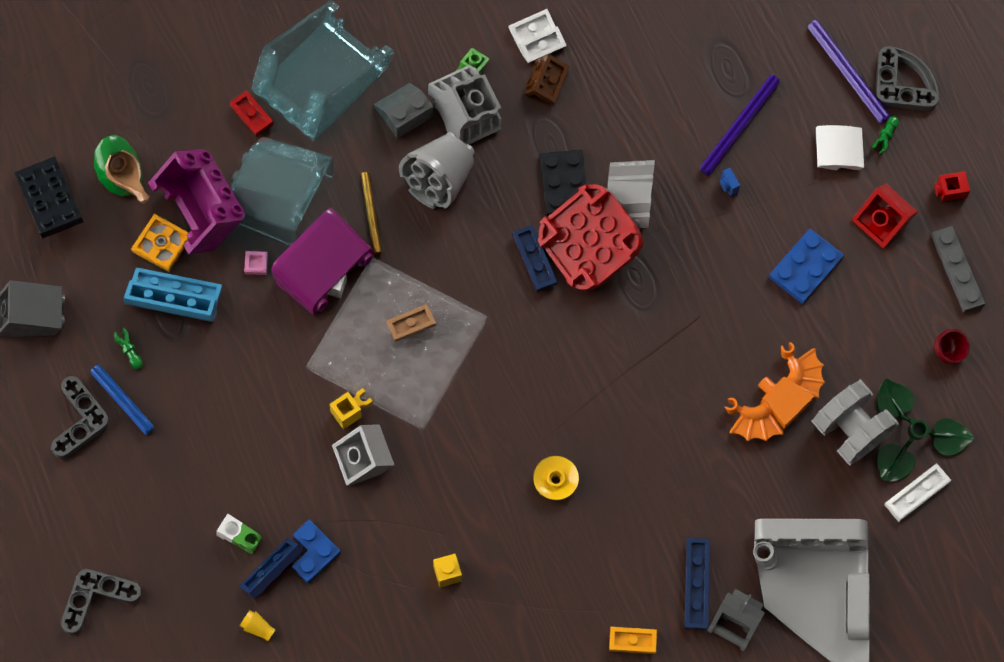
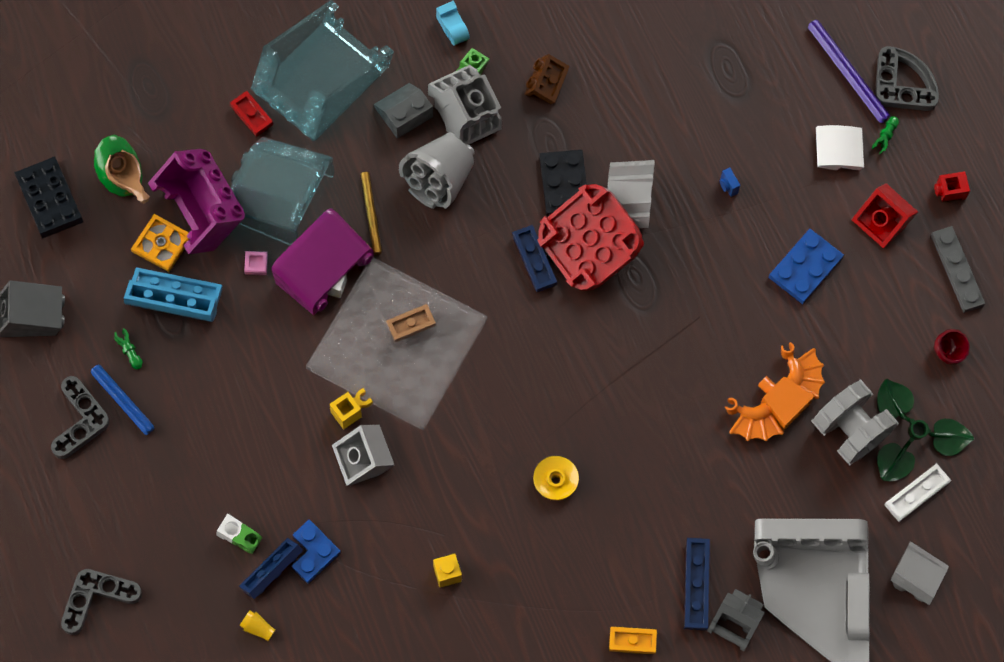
(452, 23): none -> medium azure leg
(537, 36): white slope -> none
(739, 125): dark purple axle -> none
(919, 573): none -> light grey slope

